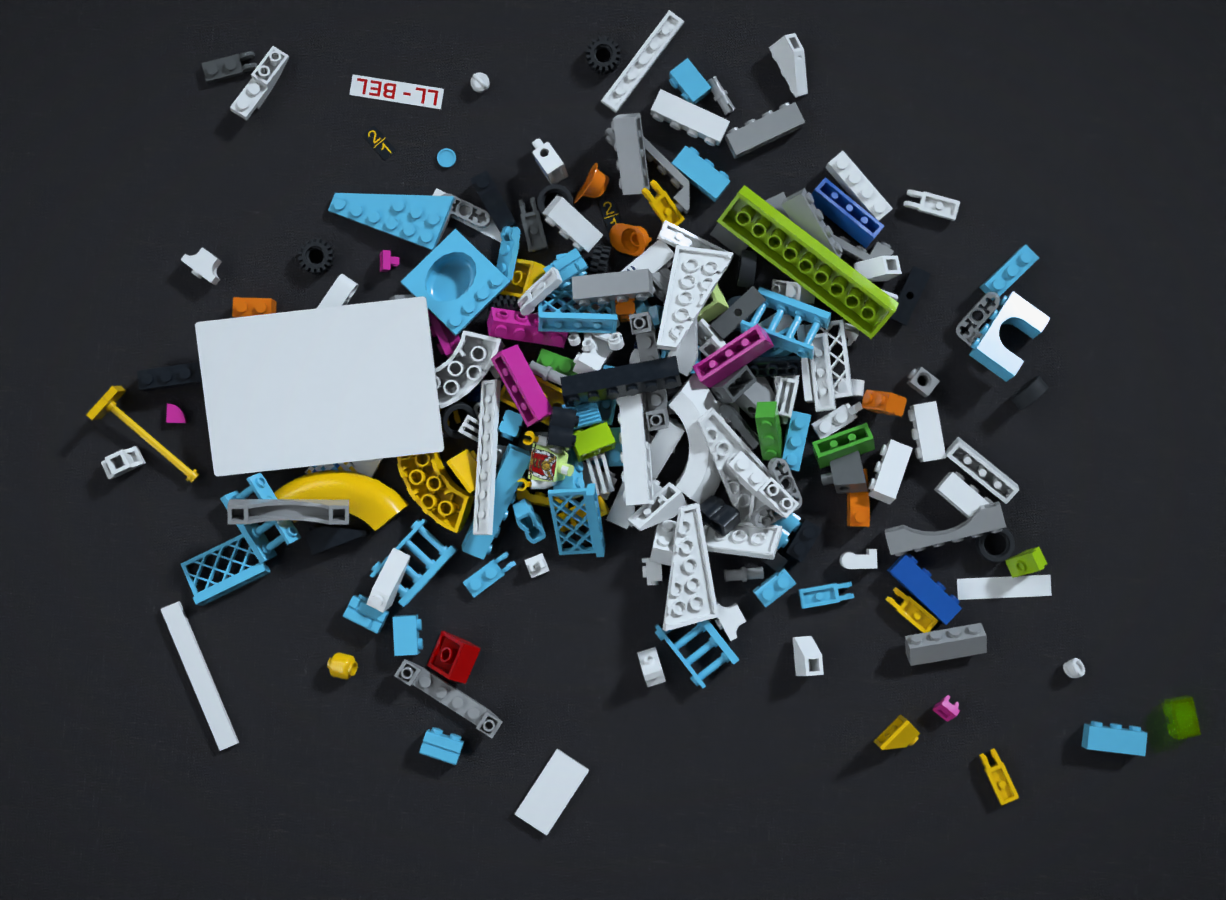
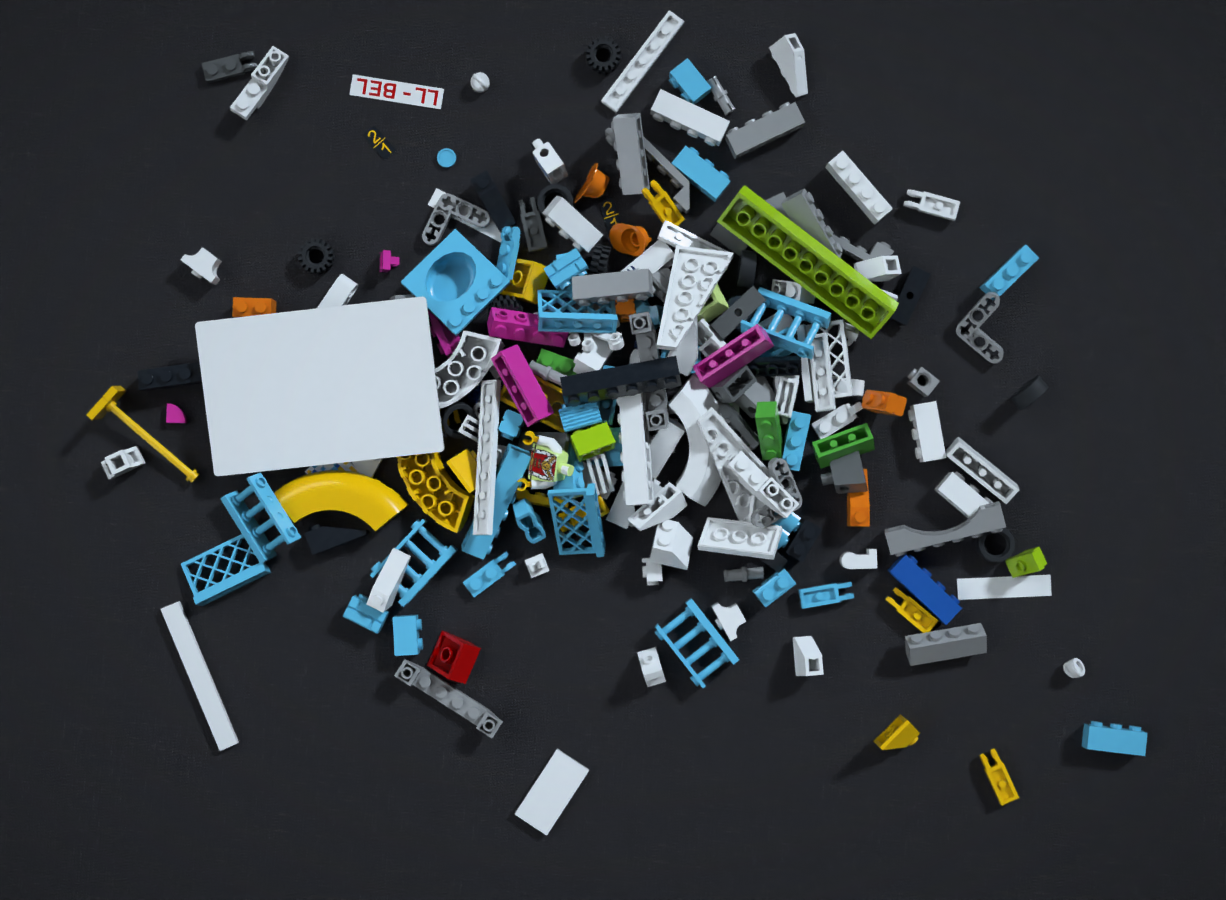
(262, 510): light grey arch -> none
(342, 666): yellow head -> none
(408, 217): medium azure wing -> none
(442, 746): medium azure brick -> none
(539, 291): white hinge -> none
(561, 428): black brick -> none
(690, 579): white wing -> none
(719, 515): black brick -> none
(846, 213): blue brick -> none
(889, 471): white brick -> none
(946, 709): dark pink tile -> none
(989, 348): arch -> none
(1181, 717): clear neon green brick -> none

